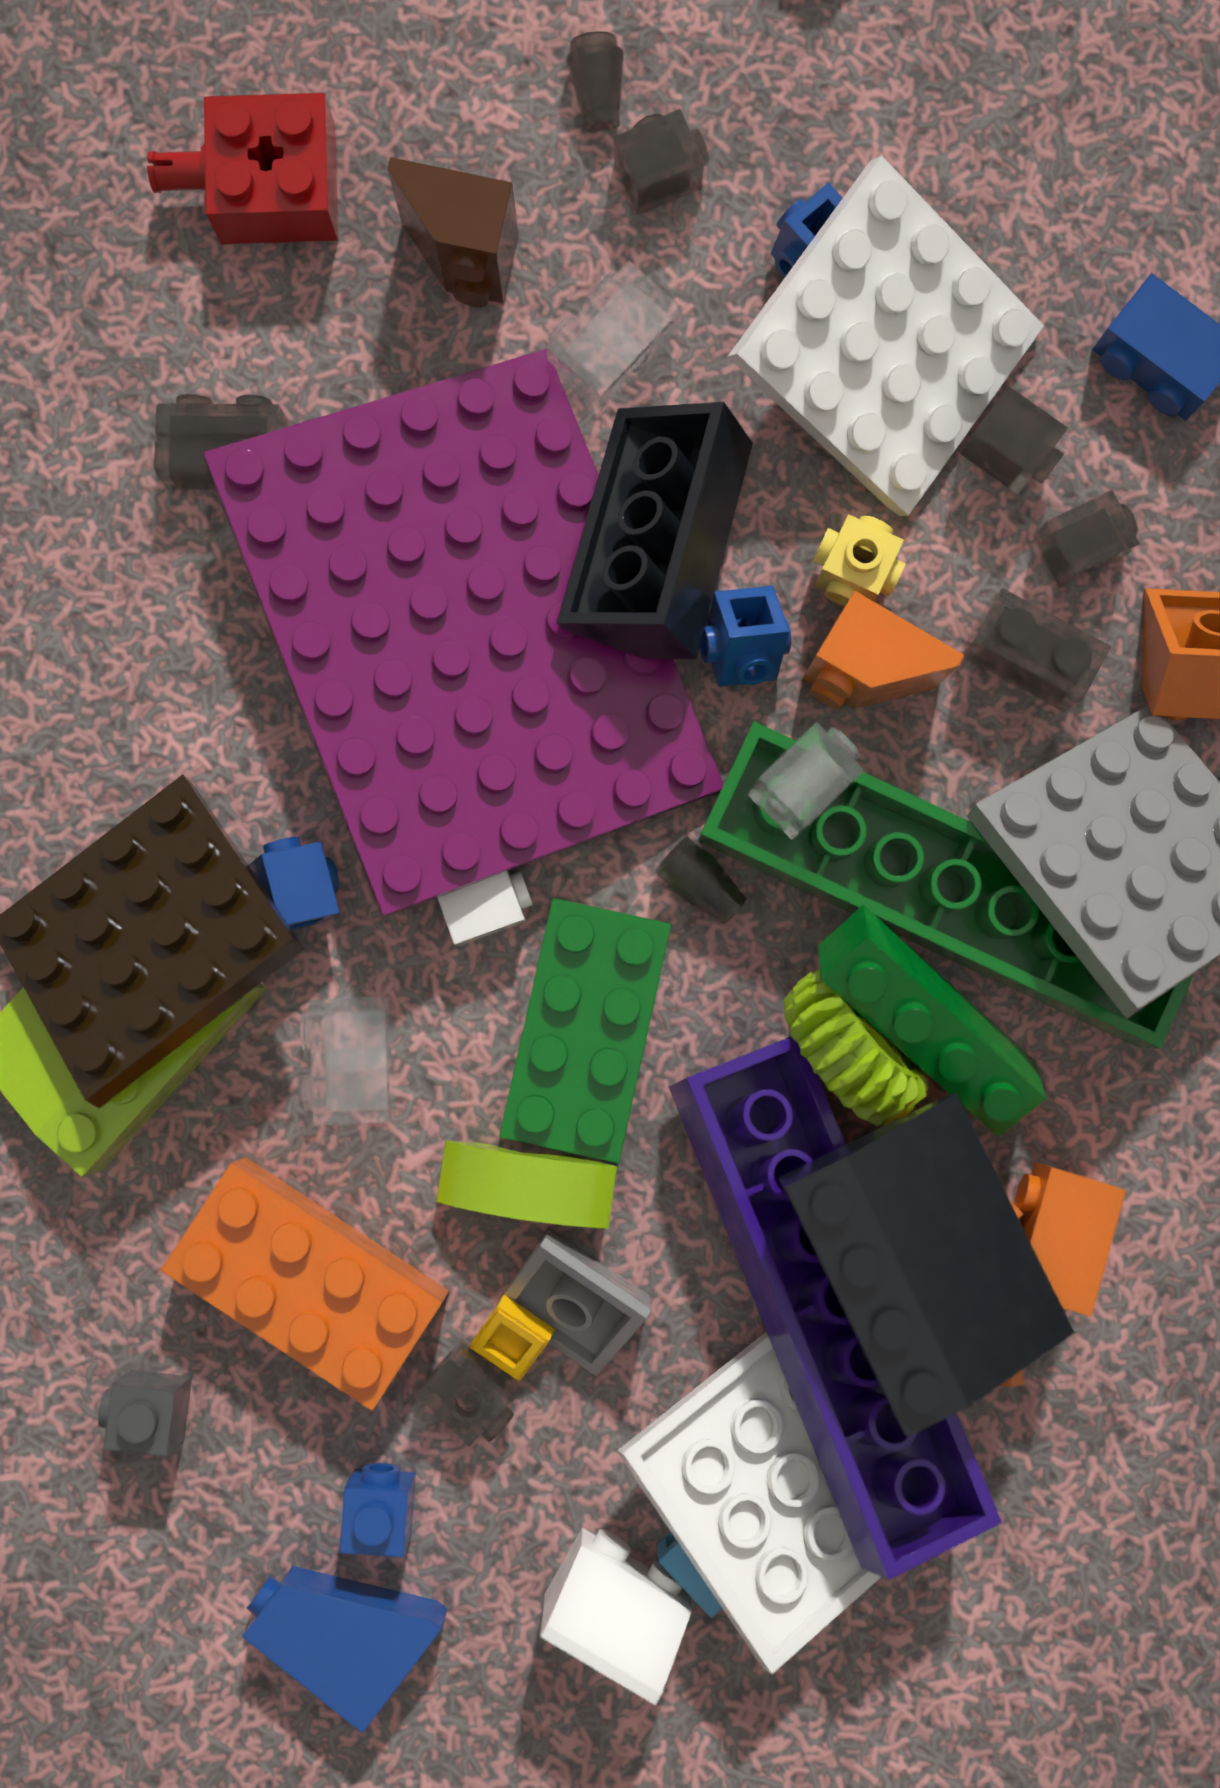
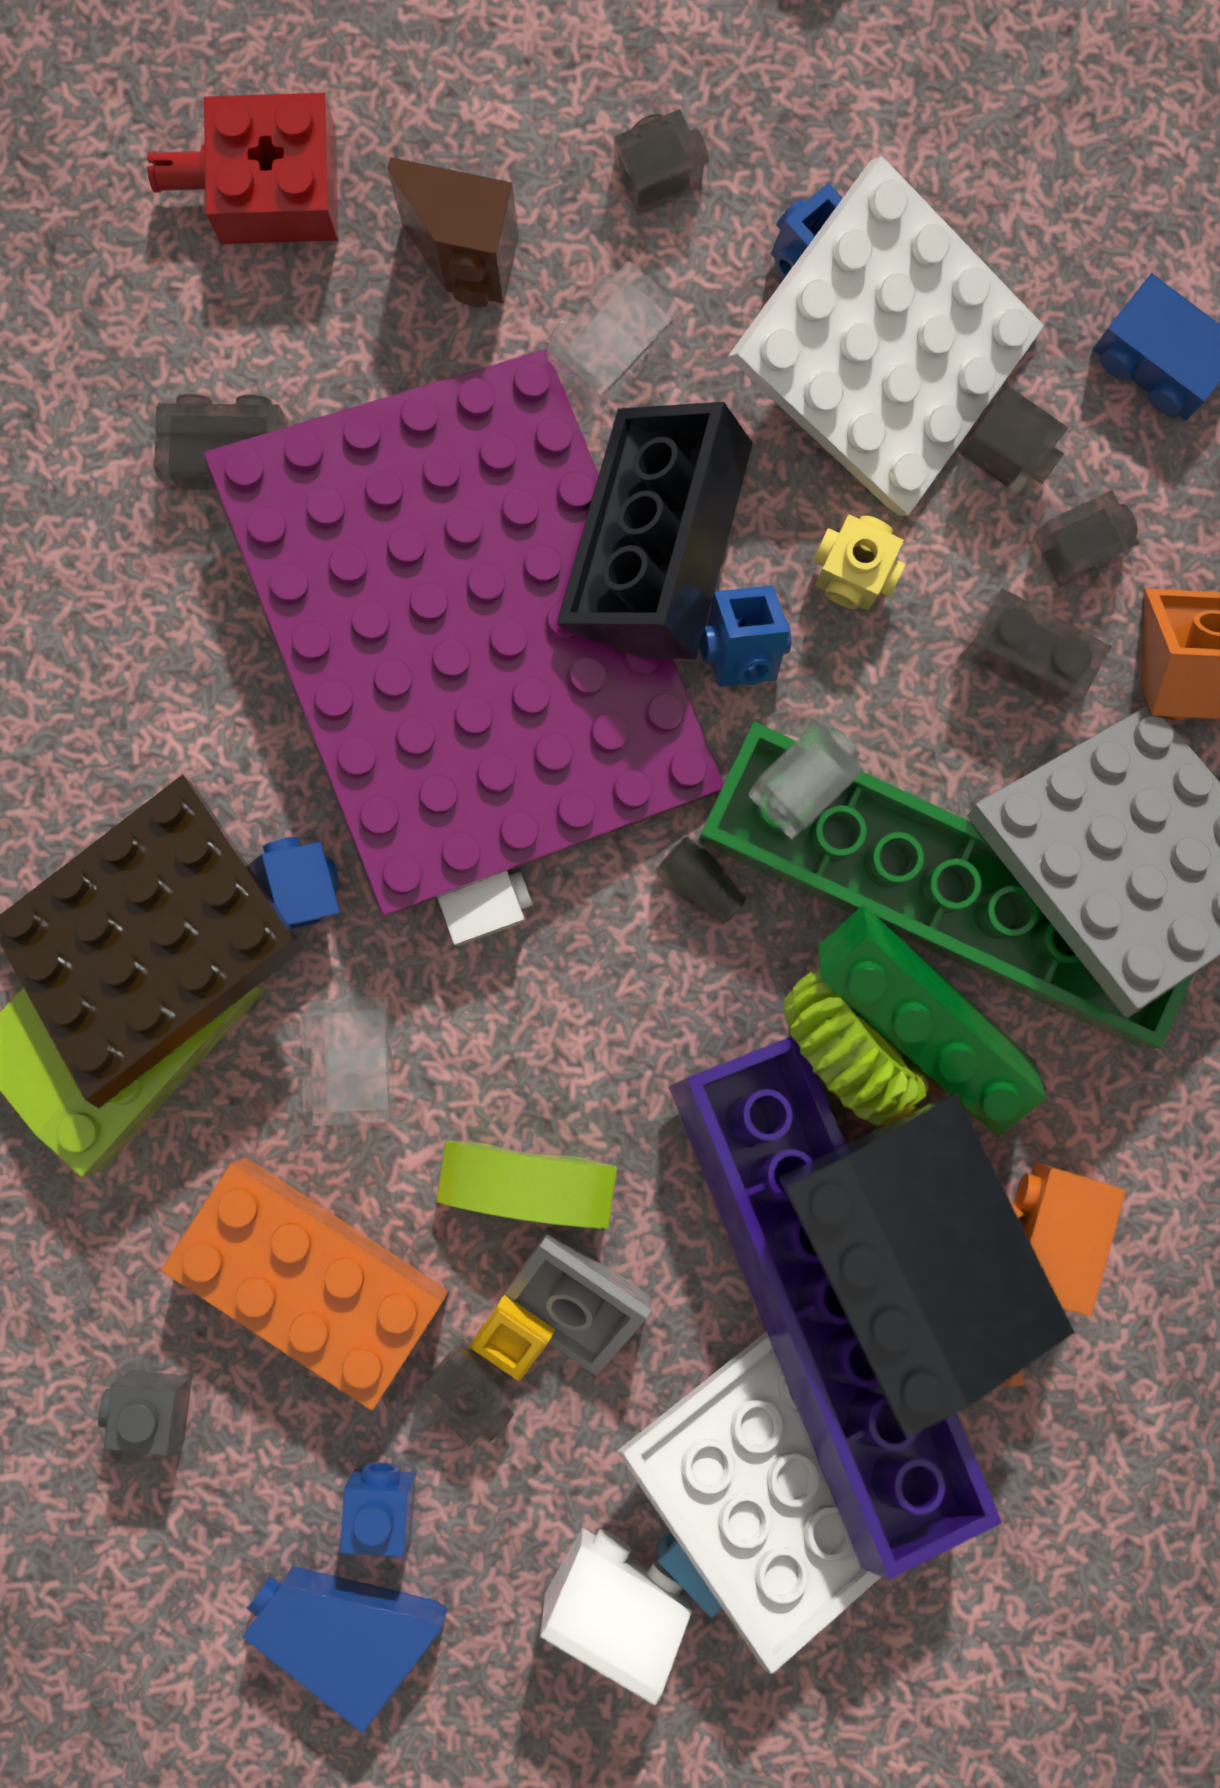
(585, 1030): green plate -> none
(596, 75): clear smoke cone -> none
(876, 658): orange slope -> none

